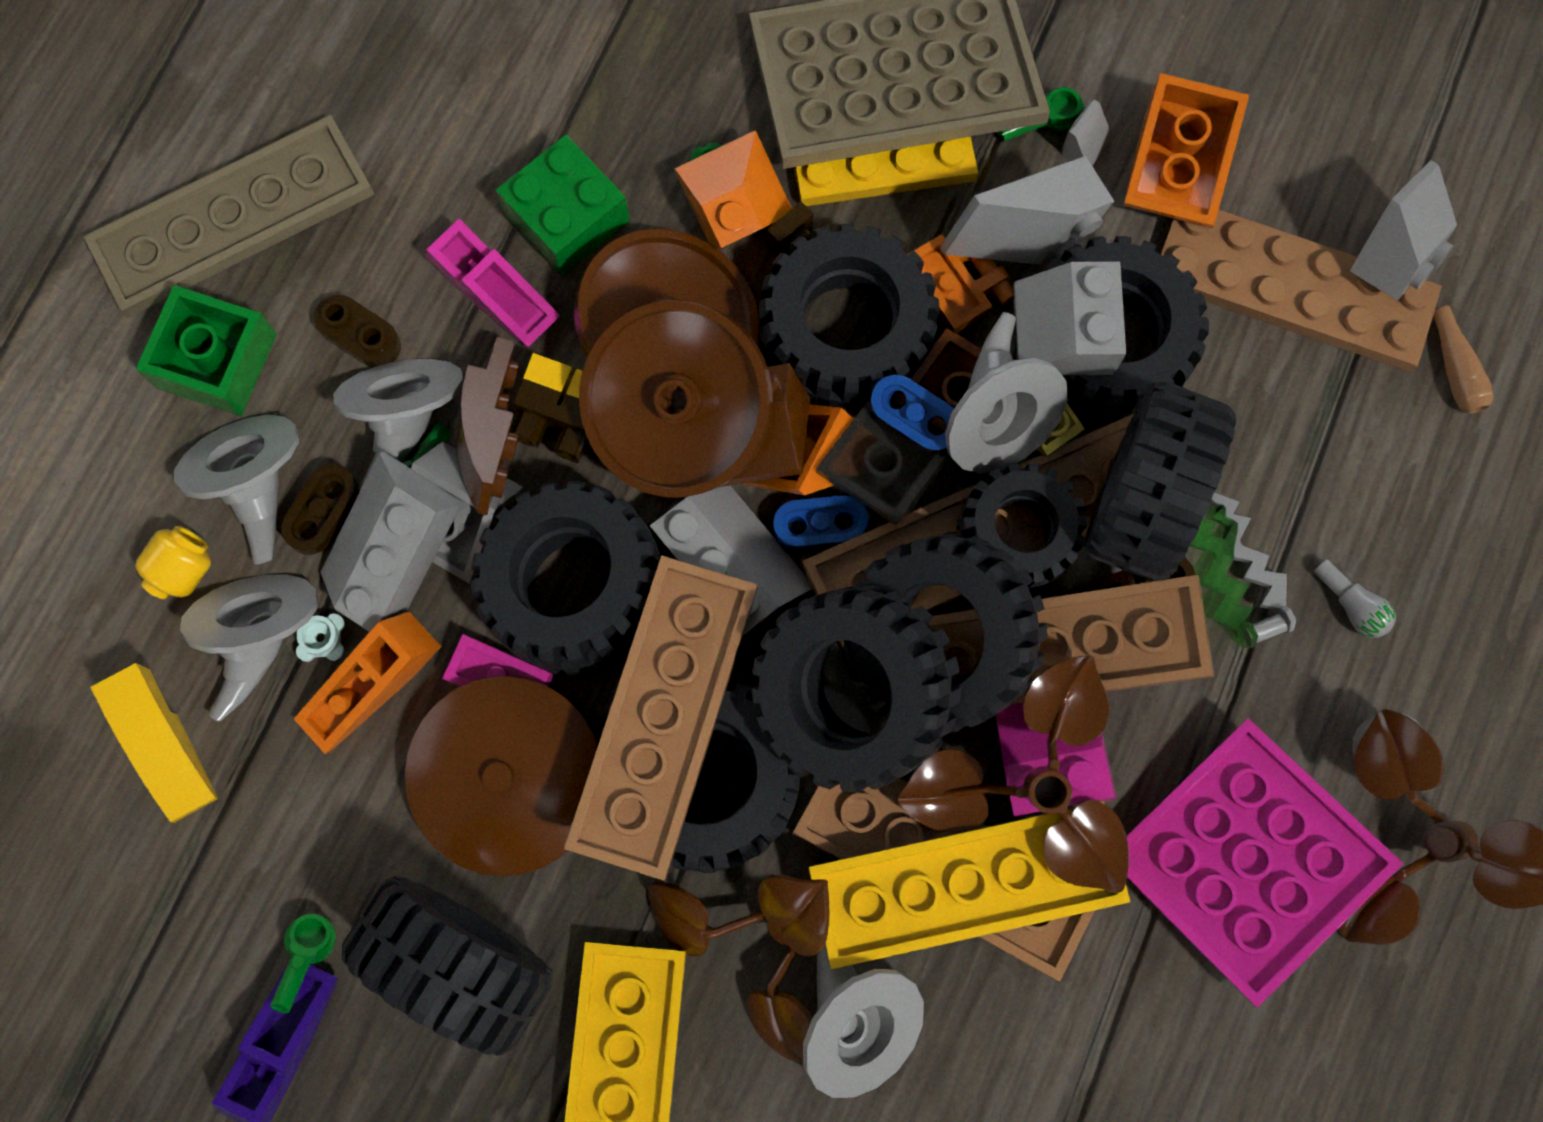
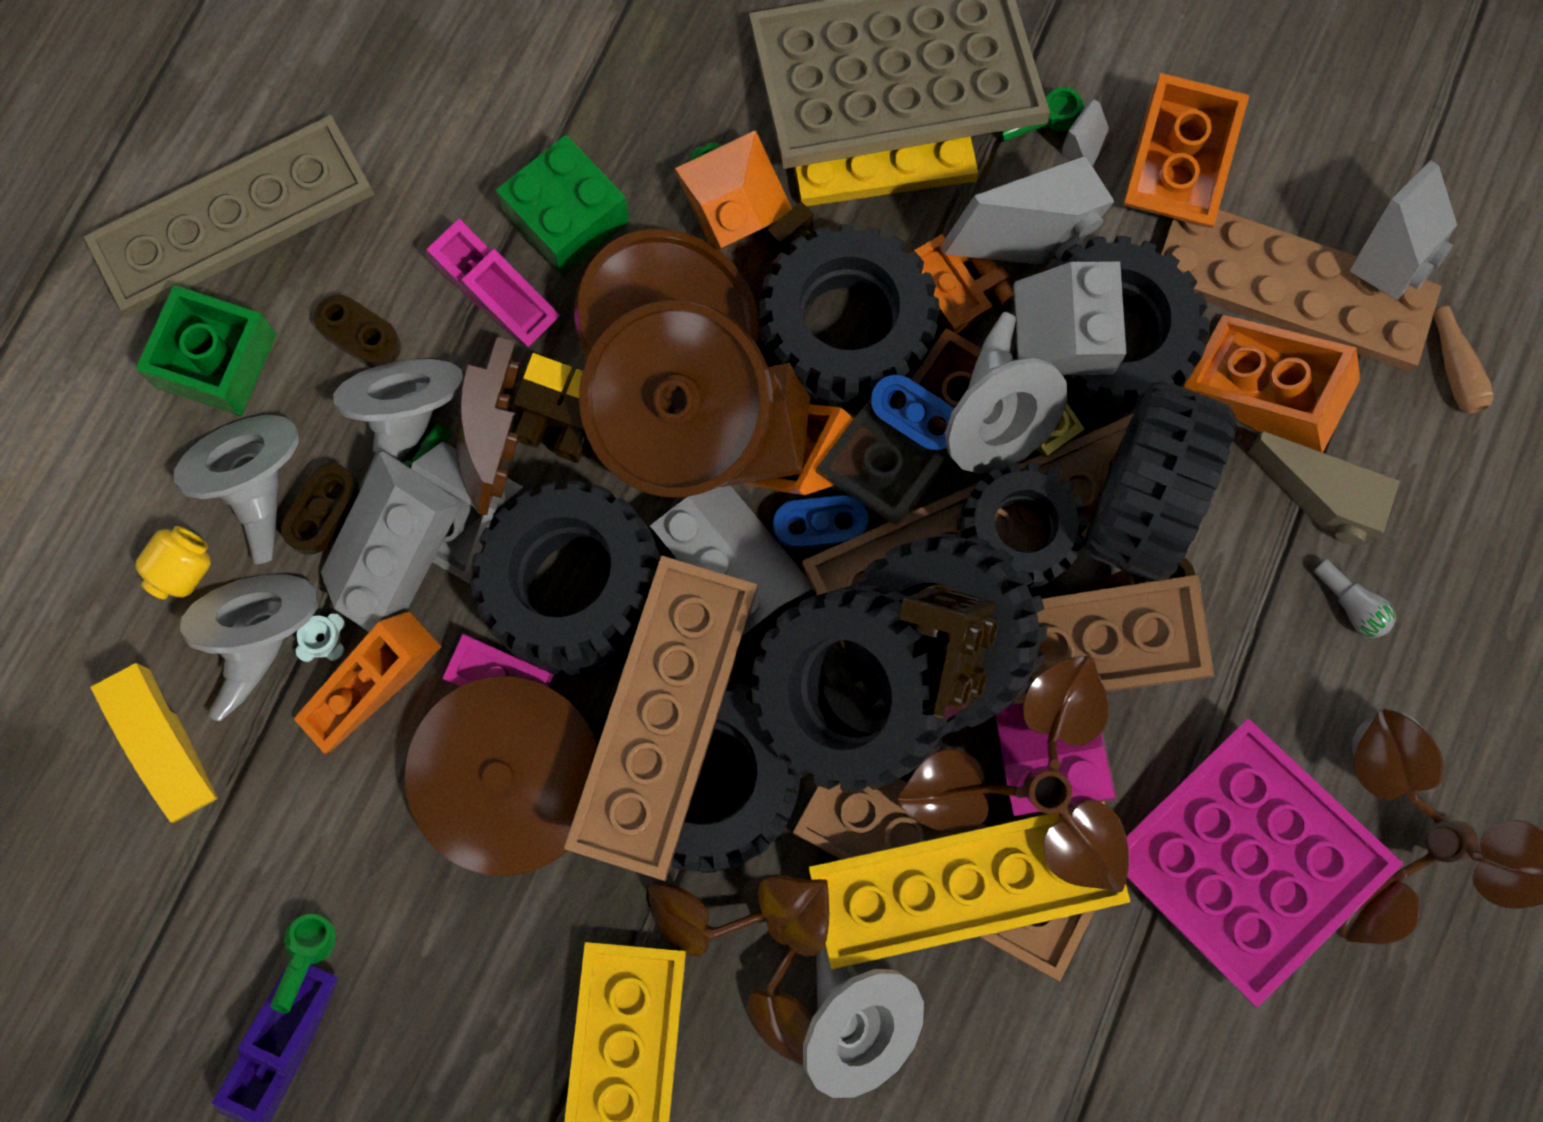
(446, 966): black tyre -> none
(971, 630): none -> dark brown bracket
(1231, 549): piece -> none
(1278, 379): none -> orange slope
(1330, 490): none -> dark tan slope

